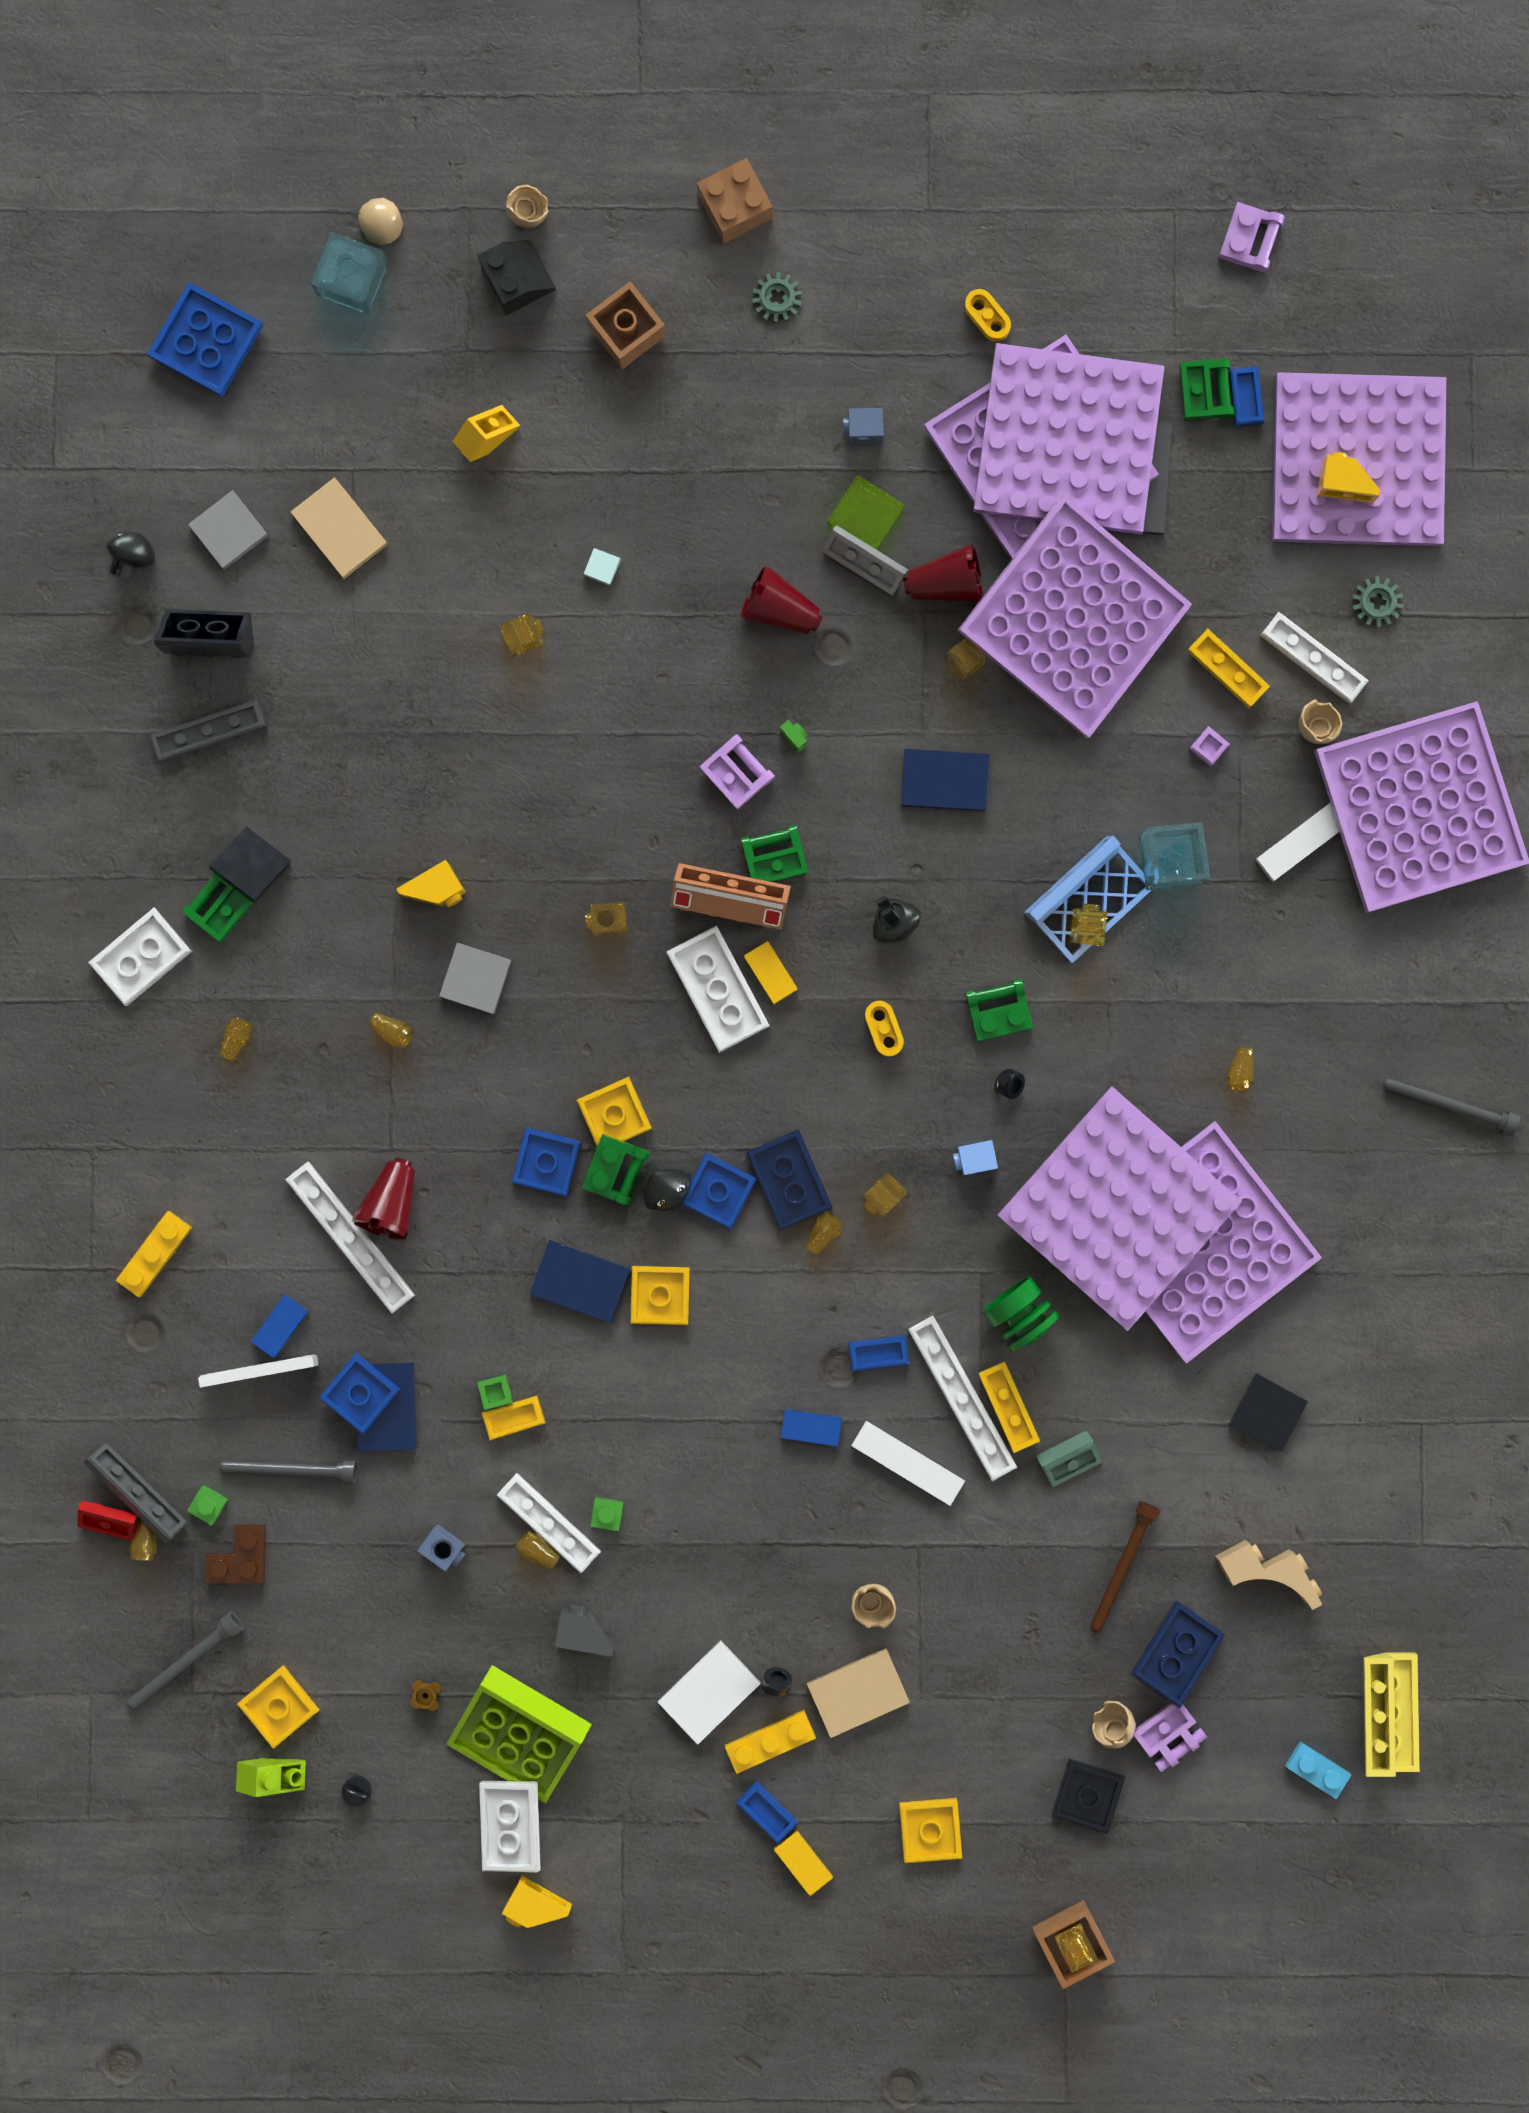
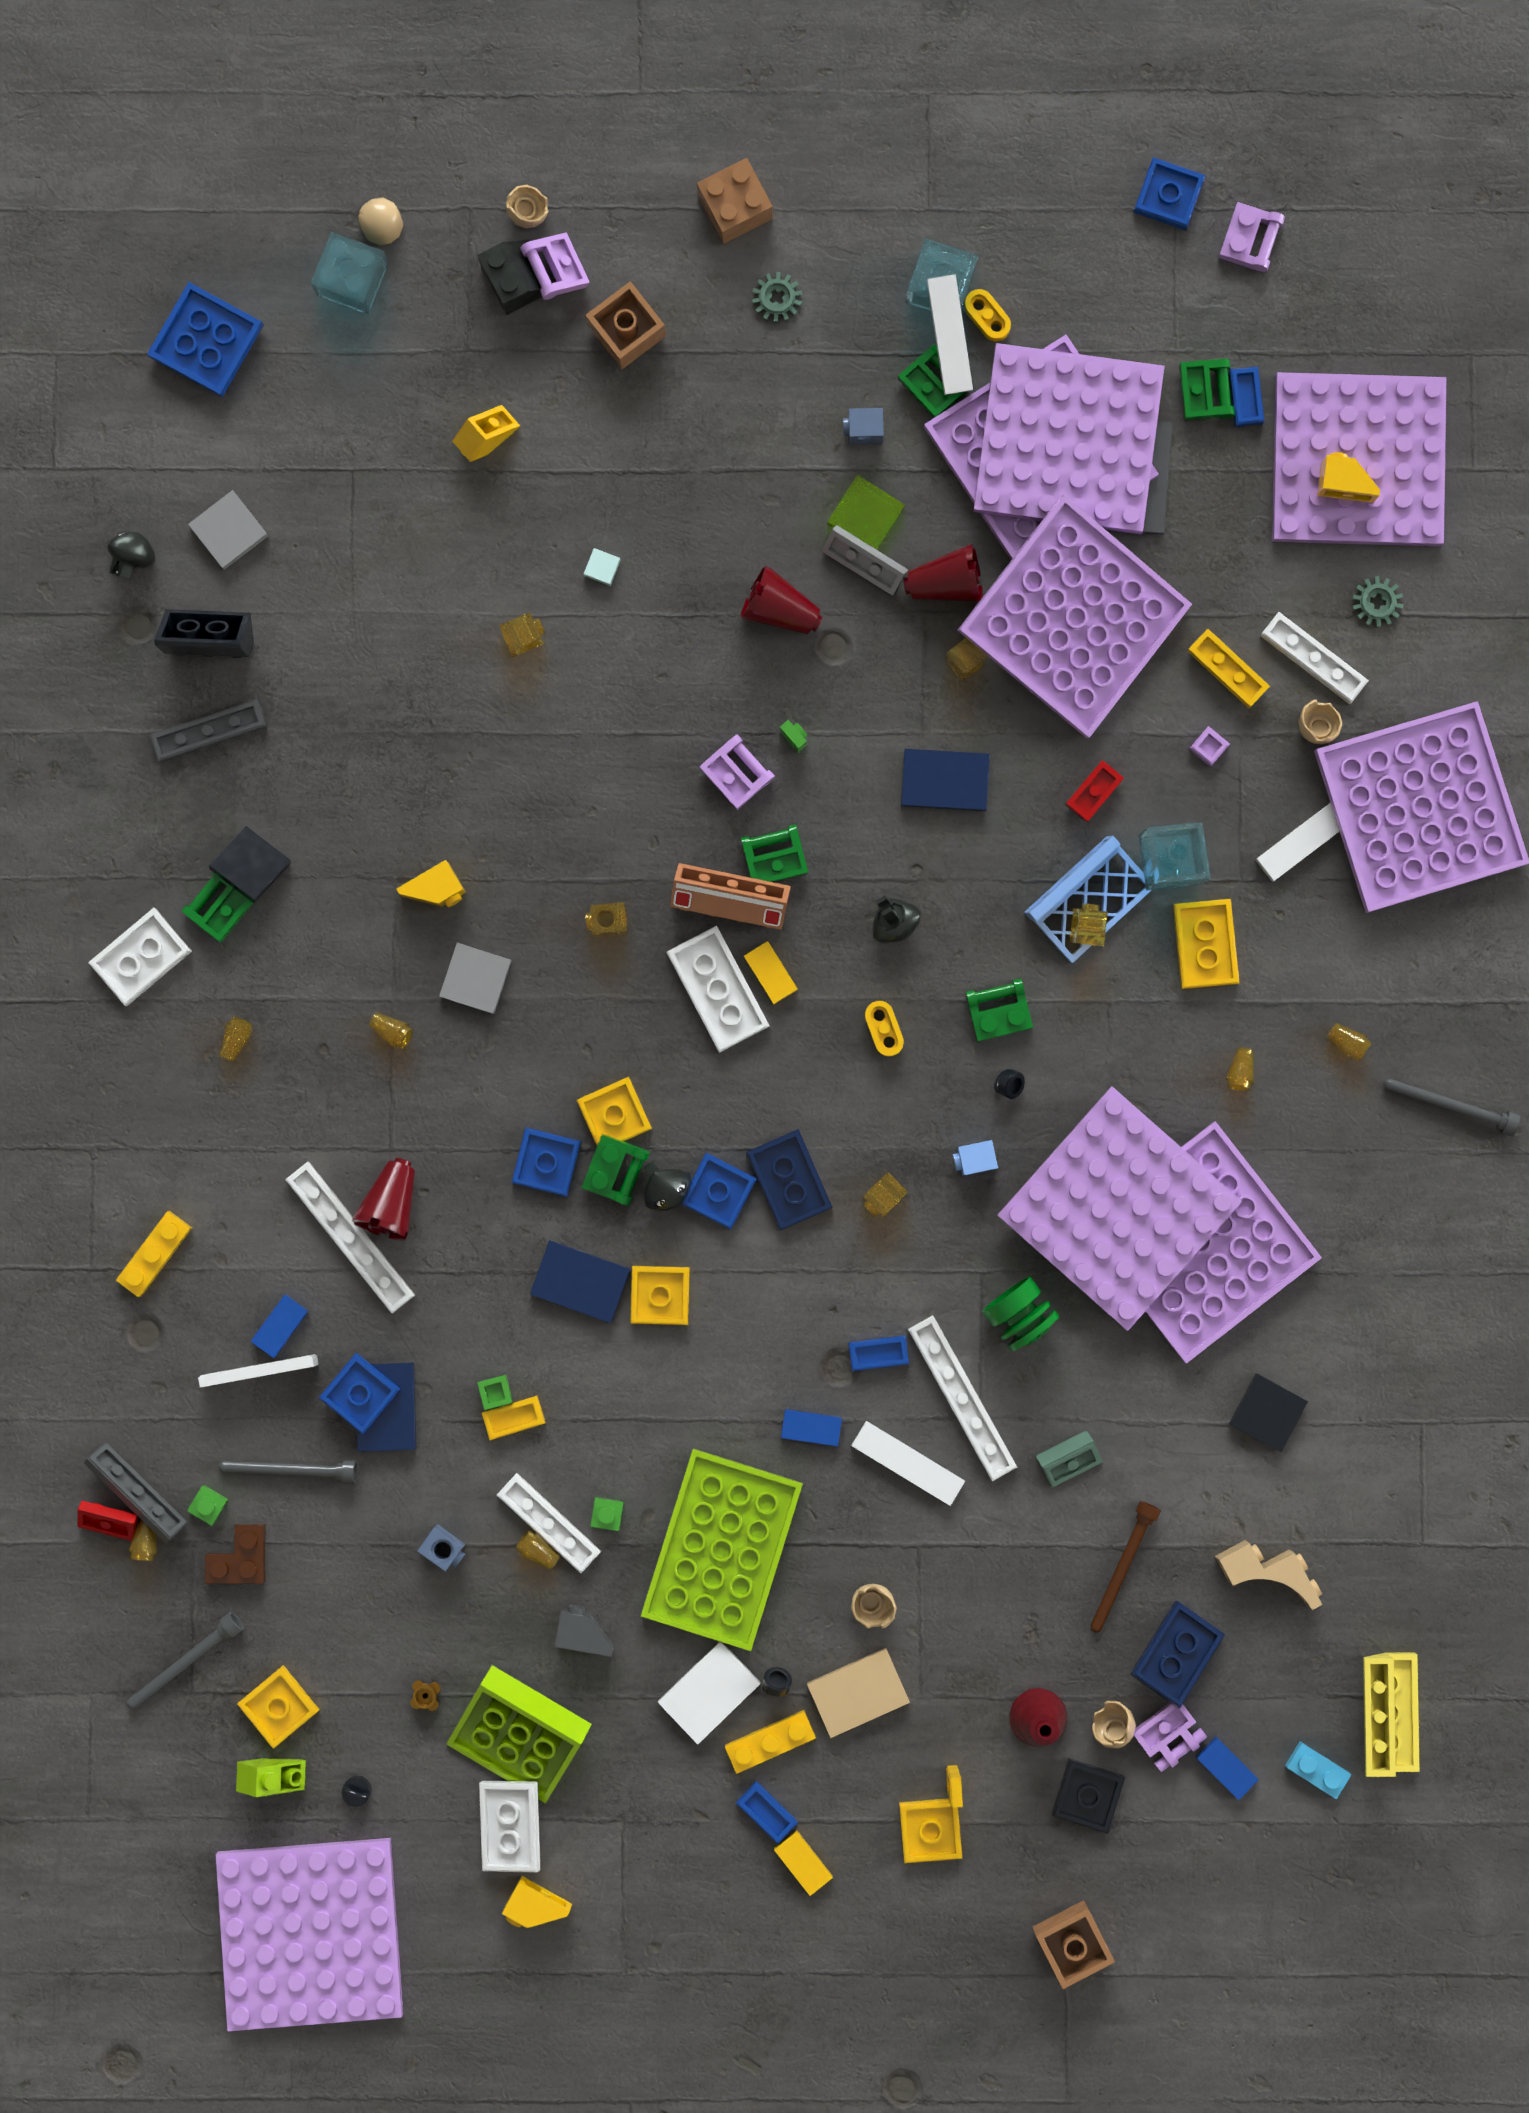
(309, 1934): none -> lavender plate
(339, 528): tan tile -> none
(562, 262): none -> lavender plate
(721, 1549): none -> lime plate
(824, 1232): clear yellow cone -> none
(925, 384): none -> green plate
(939, 261): none -> clear light blue brick
(949, 334): none -> white tile
(954, 1786): none -> yellow tile
(1009, 1407): yellow plate -> none
(1038, 1717): none -> dark red cone
(1076, 1948): clear yellow brick -> none
(1094, 791): none -> red plate
(1169, 193): none -> blue tile
(1206, 944): none -> yellow tile
(1227, 1768): none -> blue tile
(1349, 1041): none -> clear yellow cone

